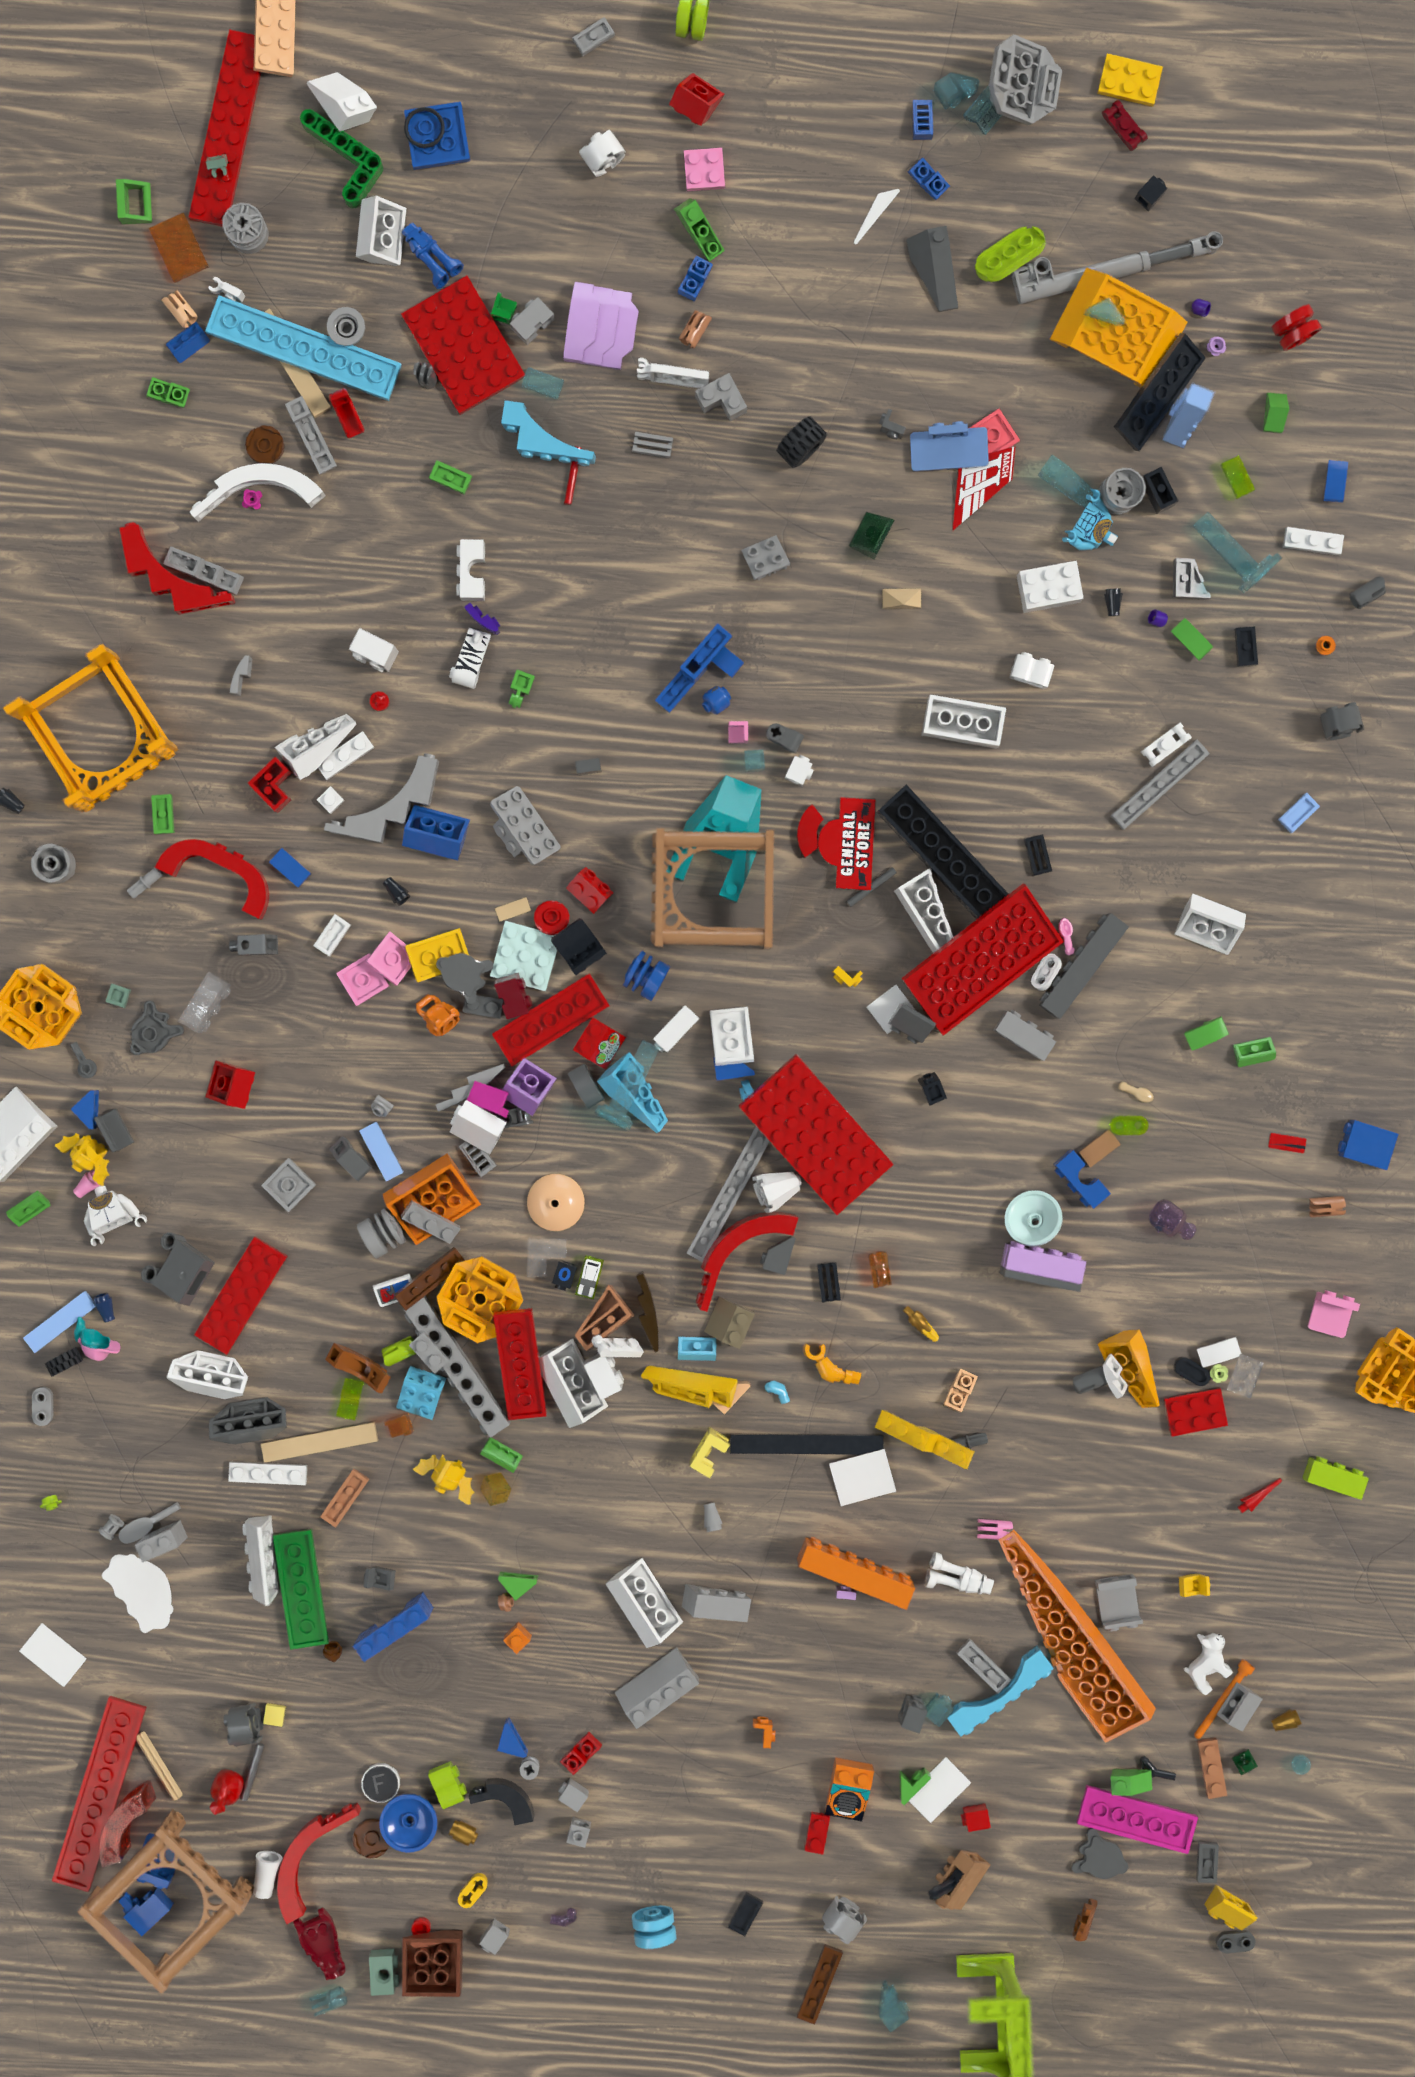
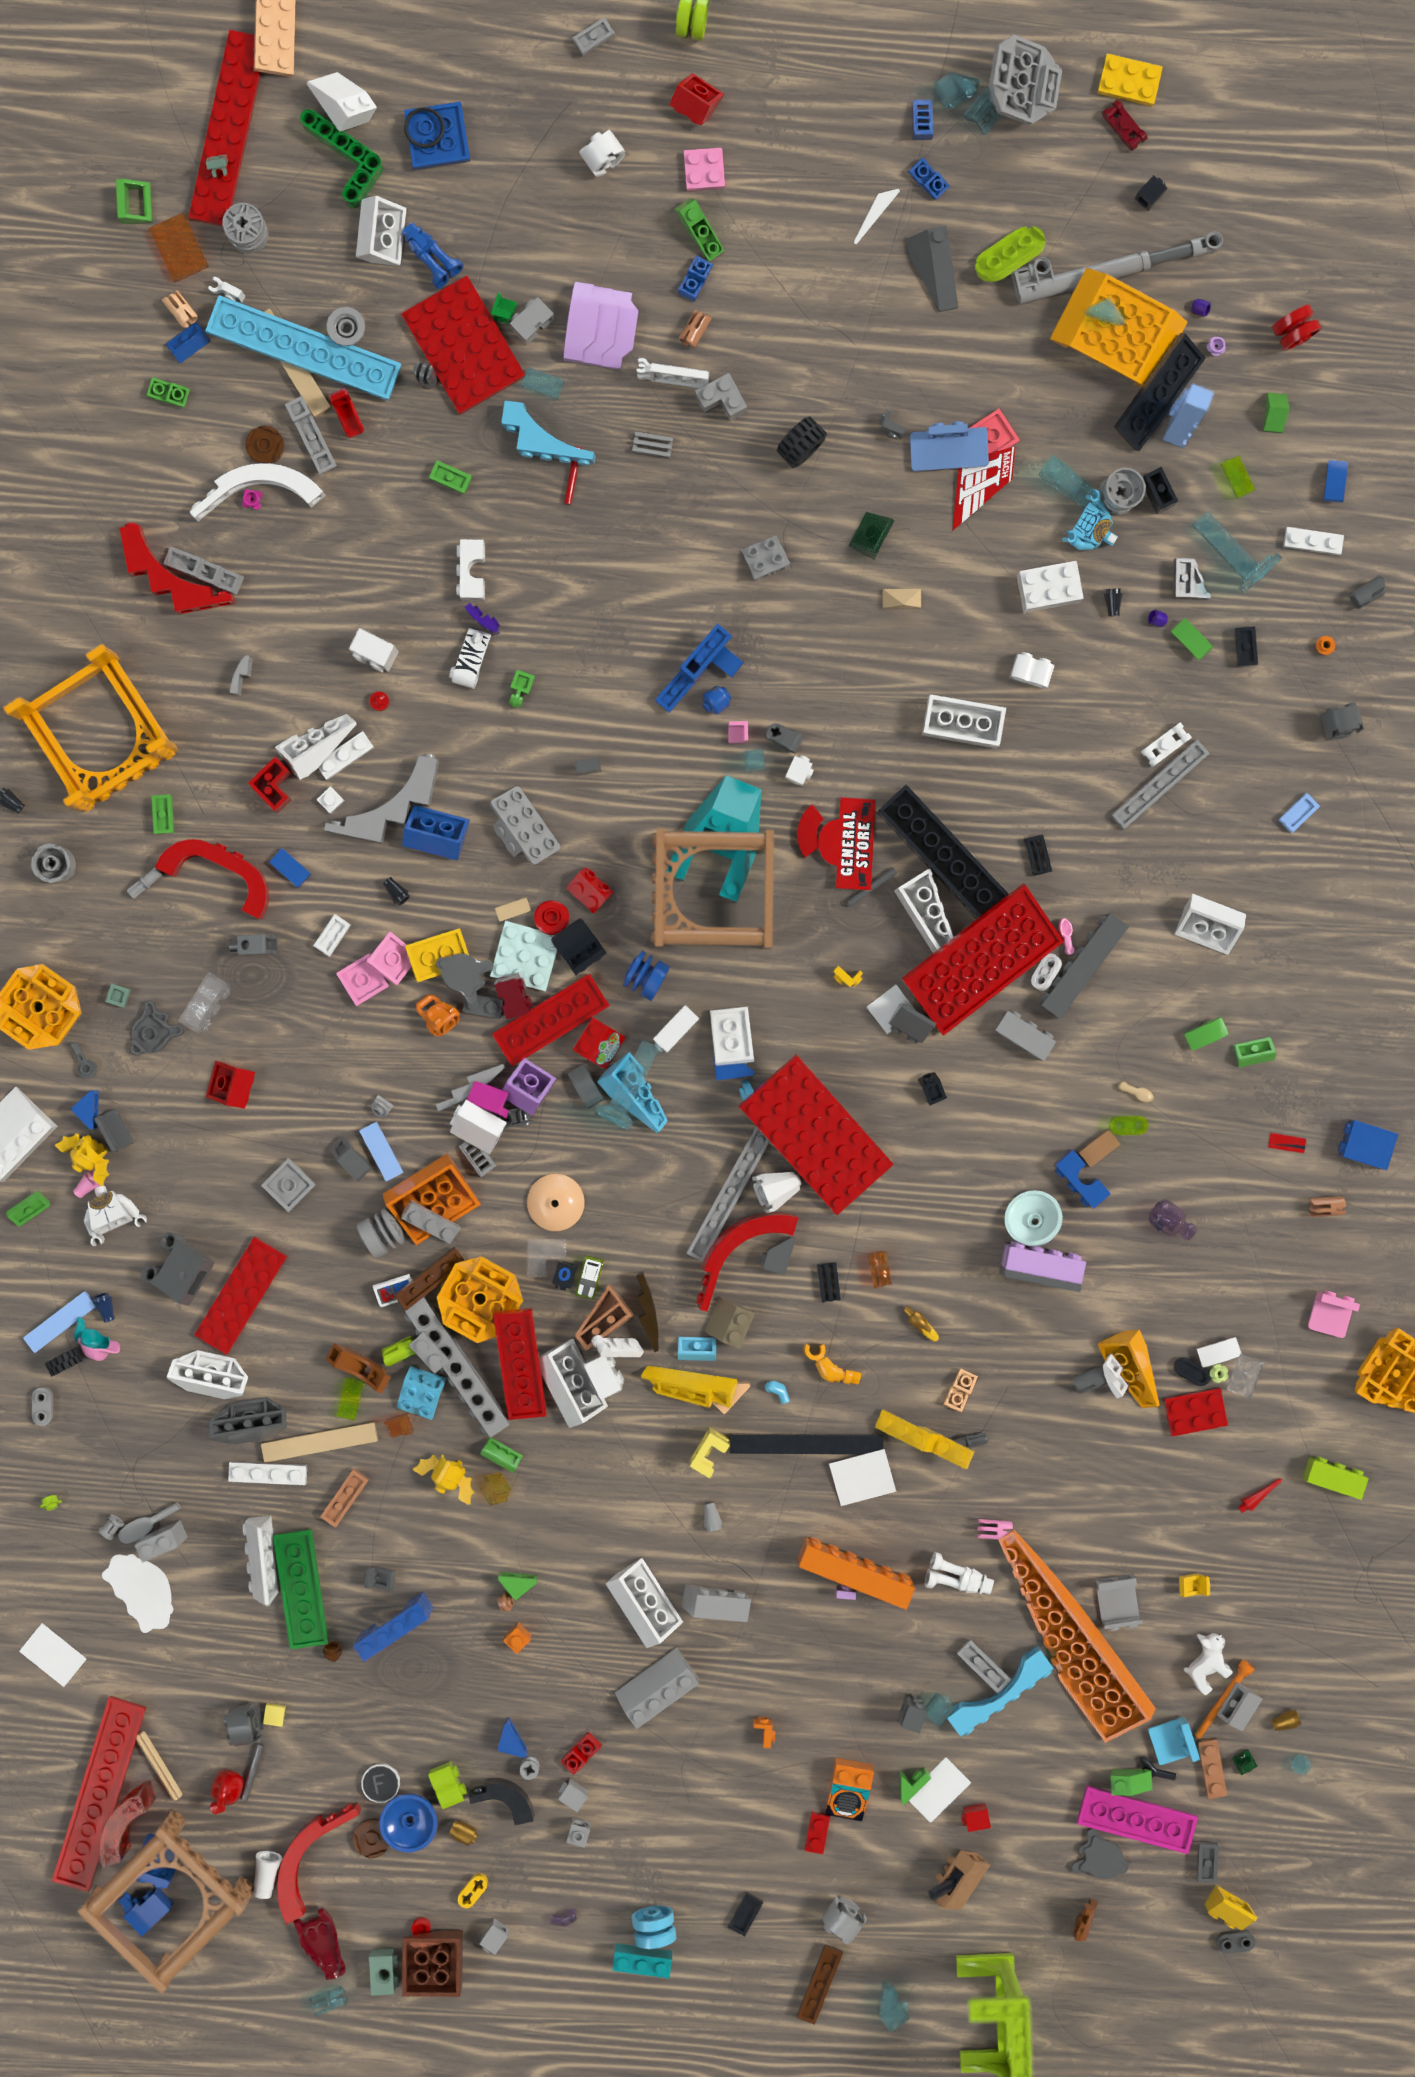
(642, 1961): none -> teal brick
(1173, 1741): none -> medium azure bracket

